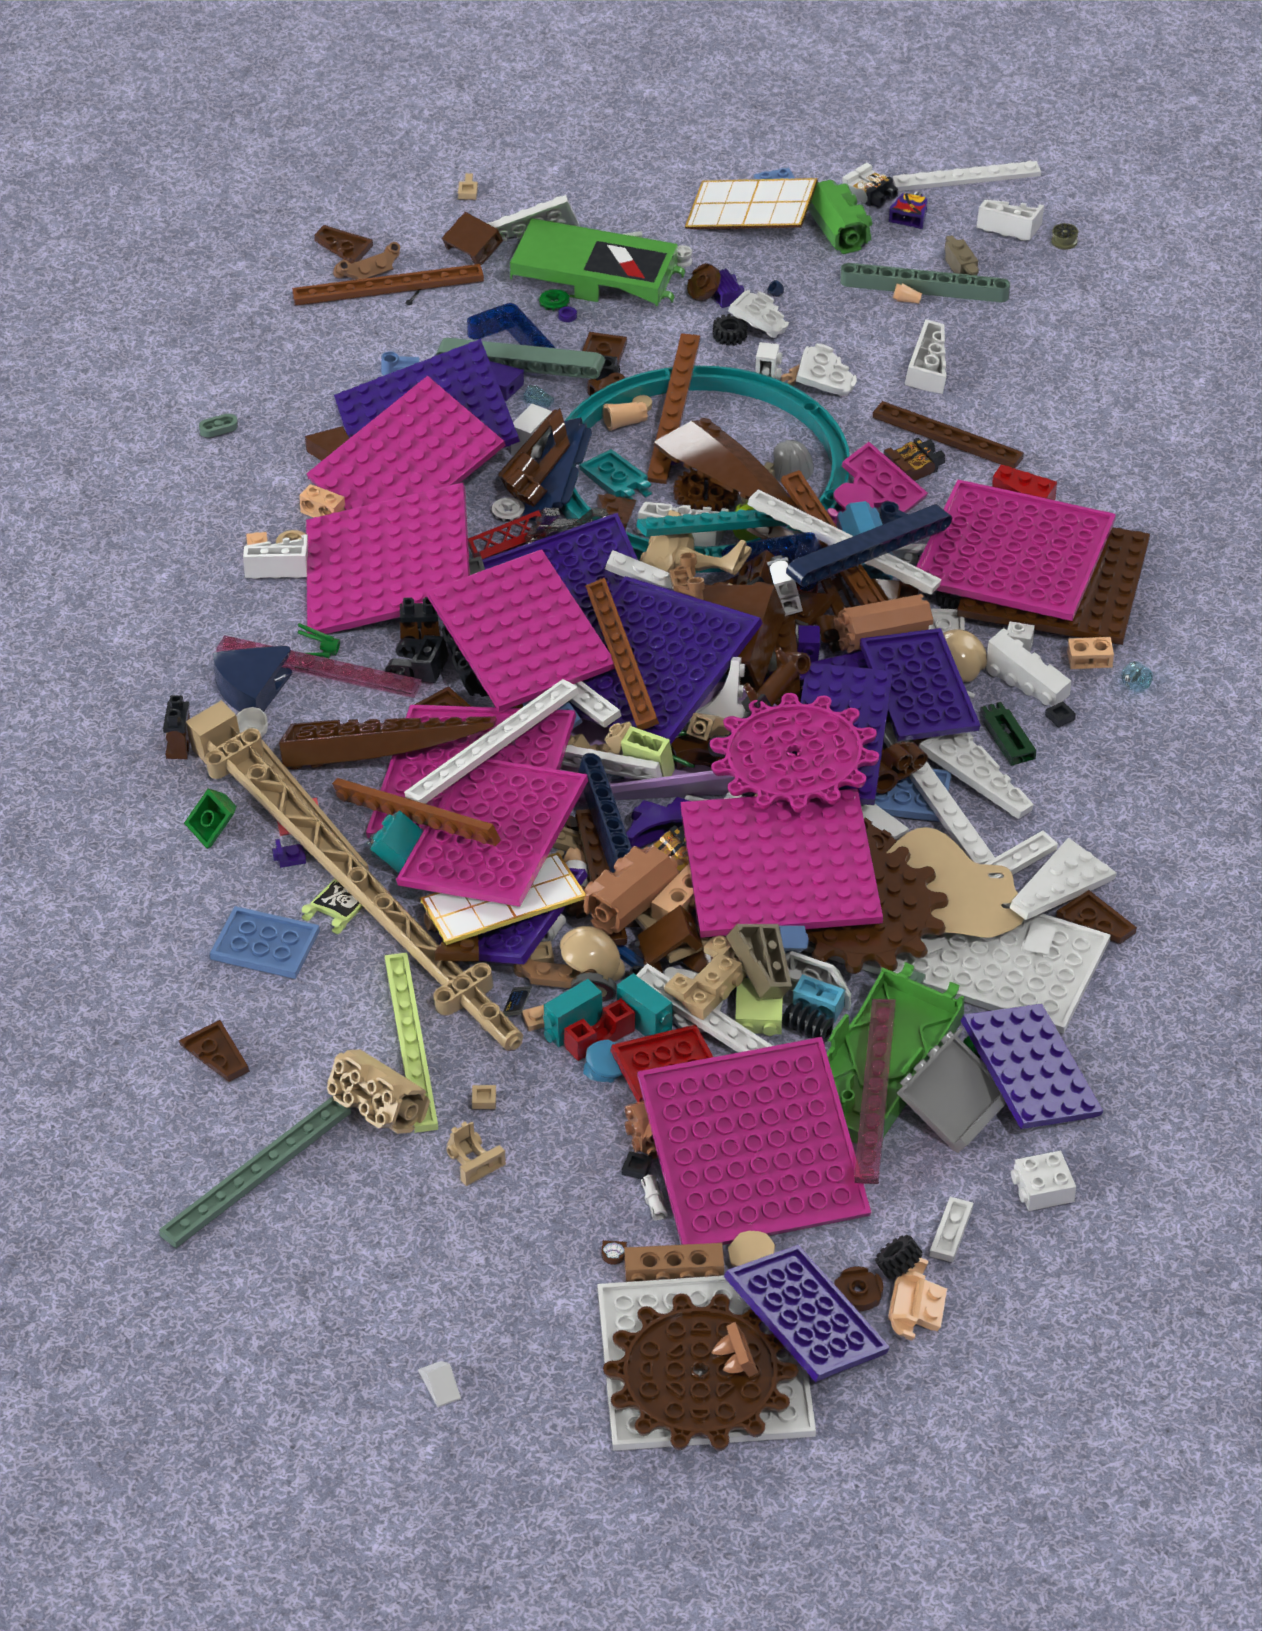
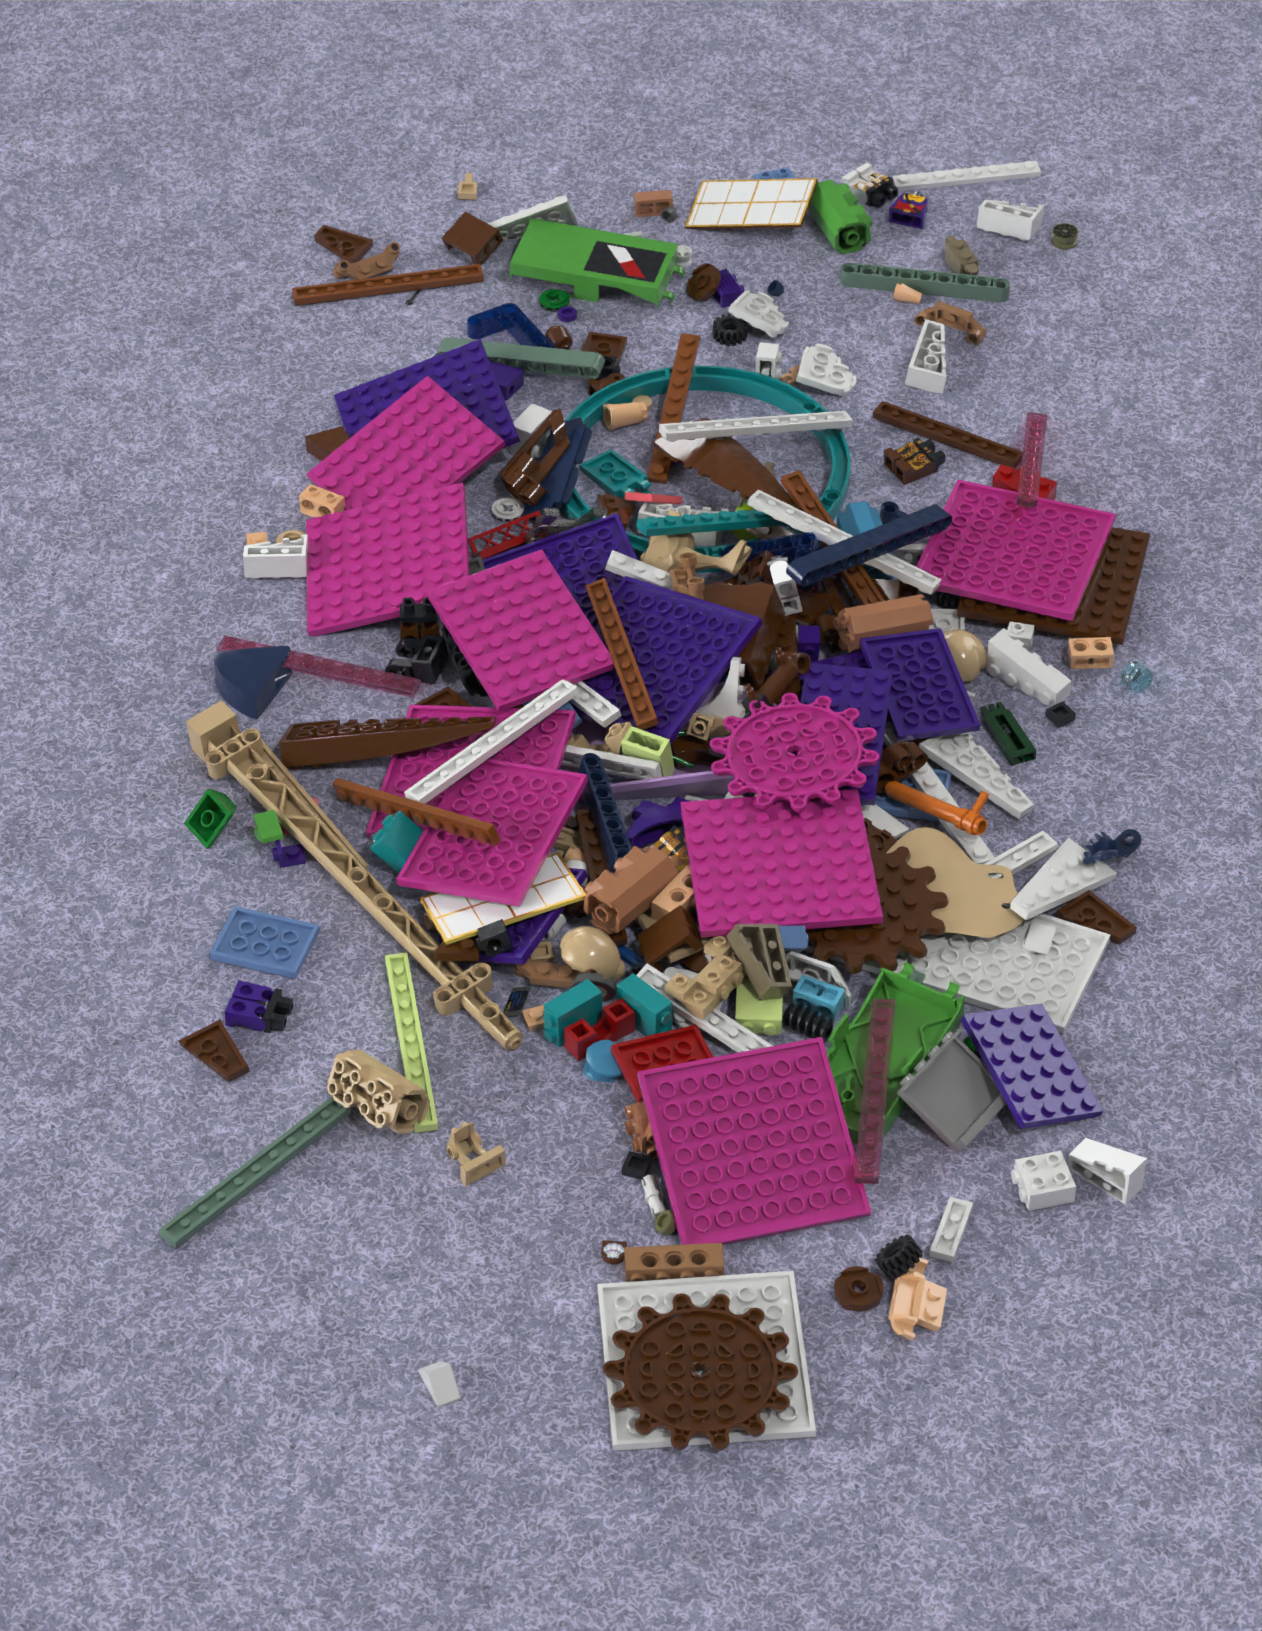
(175, 728): hips -> none
(218, 425): sand green plate -> none
(252, 718): white hair -> none
(257, 1007): none -> dark purple hips
(267, 827): none -> bright green slope
(328, 643): green plant -> none
(336, 903): flag -> none
(391, 362): medium blue piece -> none
(483, 1096): tan plate -> none
(497, 931): none -> black brick
(537, 396): clear light blue cone -> none
(559, 337): none -> reddish brown head
(652, 202): none -> nougat hinge
(655, 498): none -> coral tile
(665, 1223): none -> olive tile
(669, 212): none -> dark grey hinge
(690, 491): reddish brown gear -> none
(736, 1342): nougat tile -> none
(749, 1247): tan hat -> none
(755, 425): none -> white plate
(791, 457): light grey hair -> none
(806, 1312): dark purple plate -> none
(876, 482): dark pink plate -> none
(955, 318): none -> medium nougat plate
(961, 818): none -> orange cylinder
(1031, 460): none -> clear pink plate
(1107, 846): none -> dark blue plant
(1108, 1169): none -> white wedge

